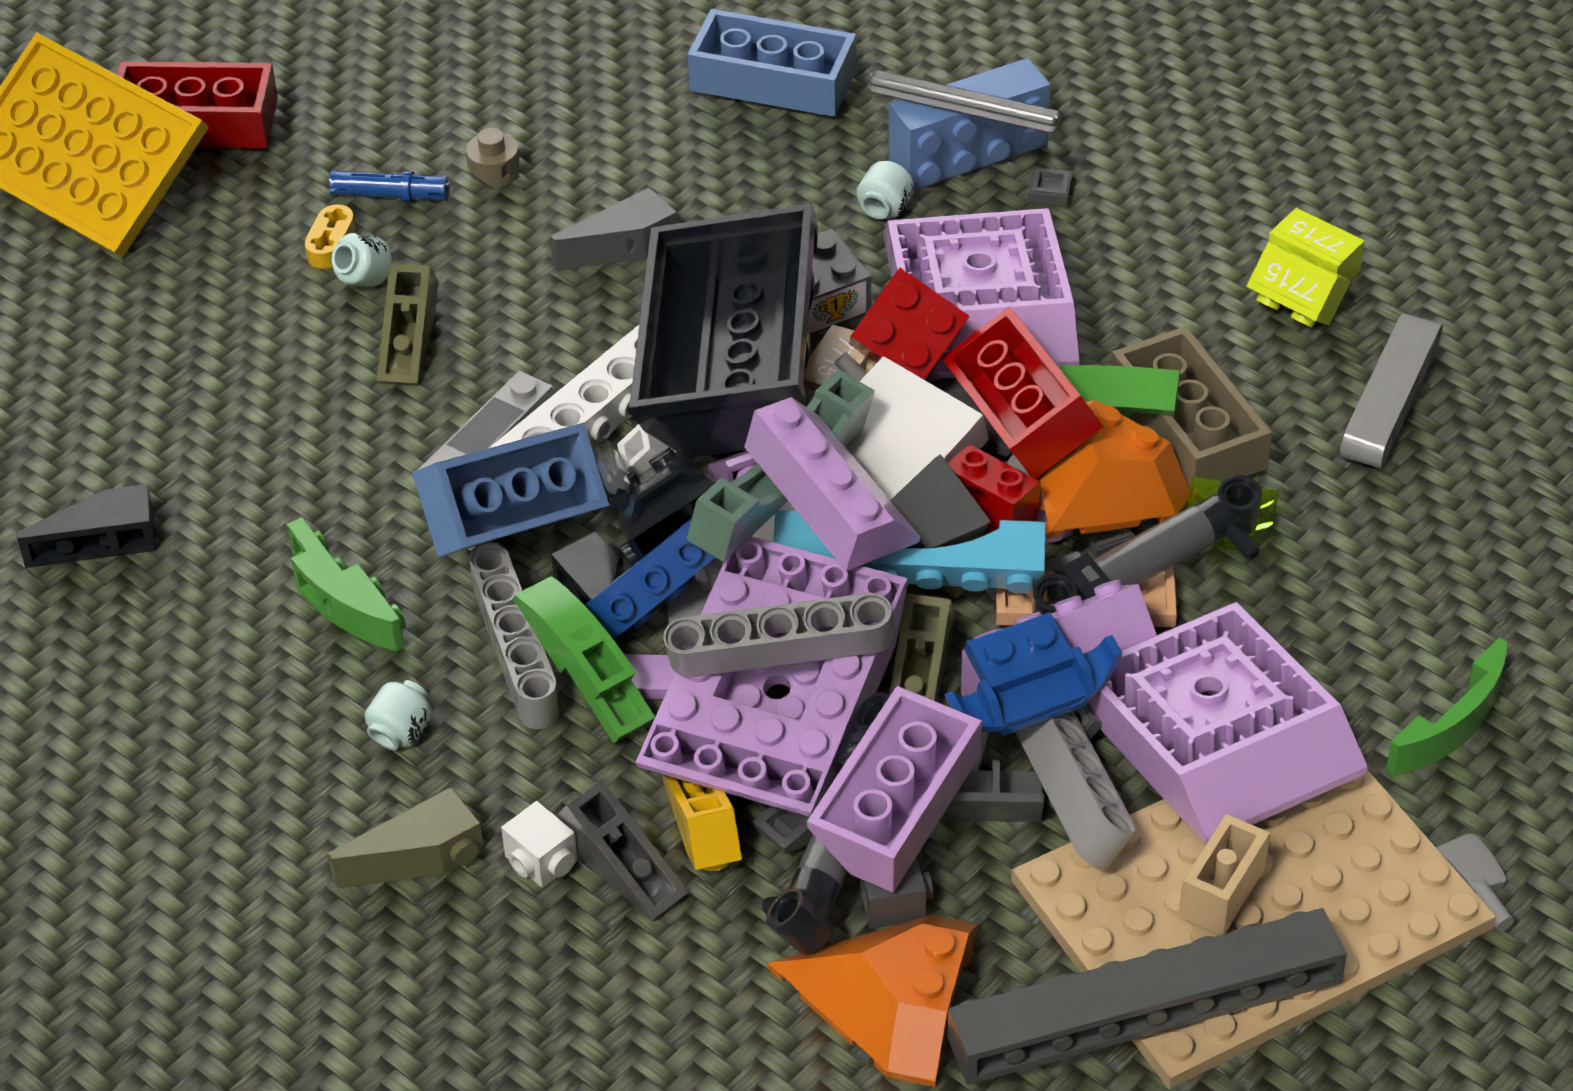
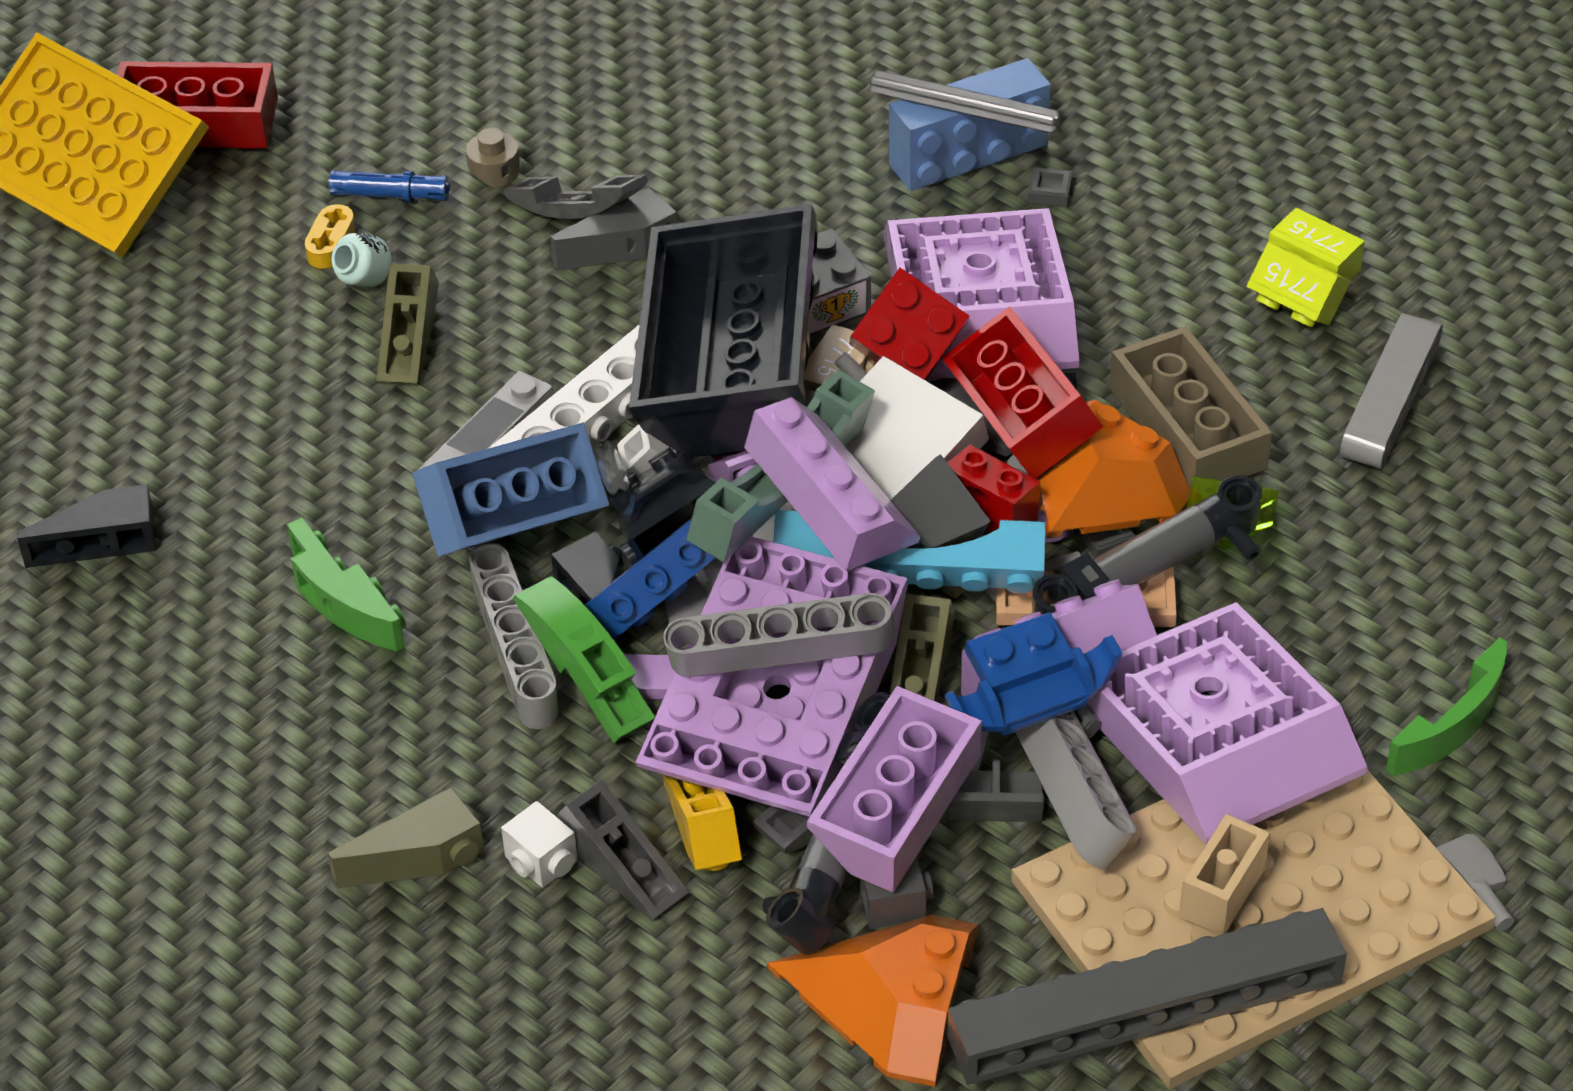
(398, 715): light aqua head -> none
(545, 196): none -> flat silver slope
(772, 62): medium blue brick -> none
(885, 190): light aqua head -> none
(1127, 387): bright green slope -> none

